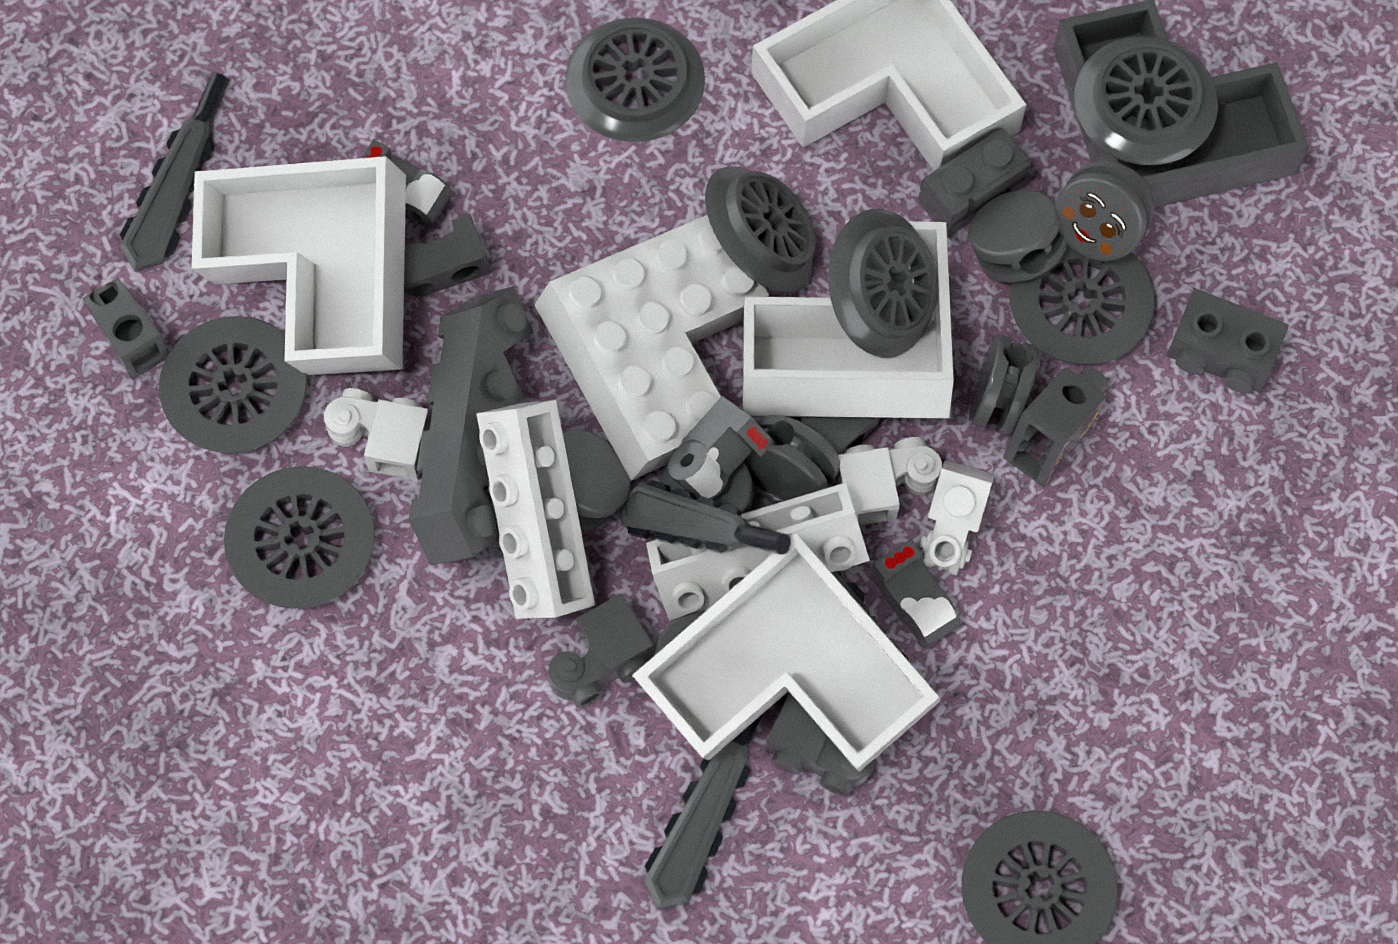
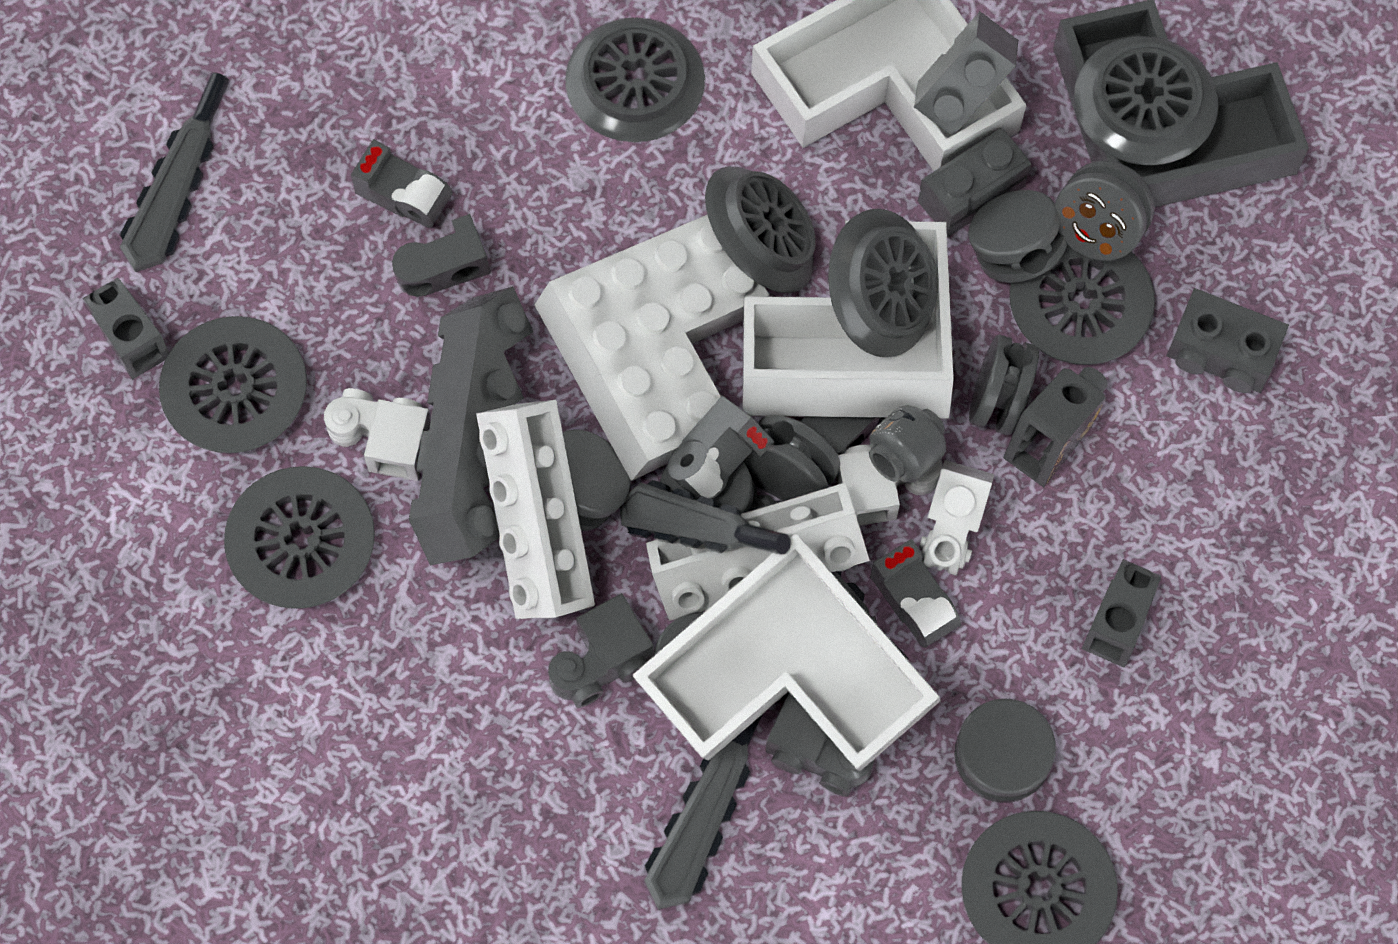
(332, 237): white piece -> none
(907, 444): none -> dark grey head
(966, 73): none -> dark grey brick
(1005, 750): none -> dark grey head
(1122, 613): none -> dark grey leg

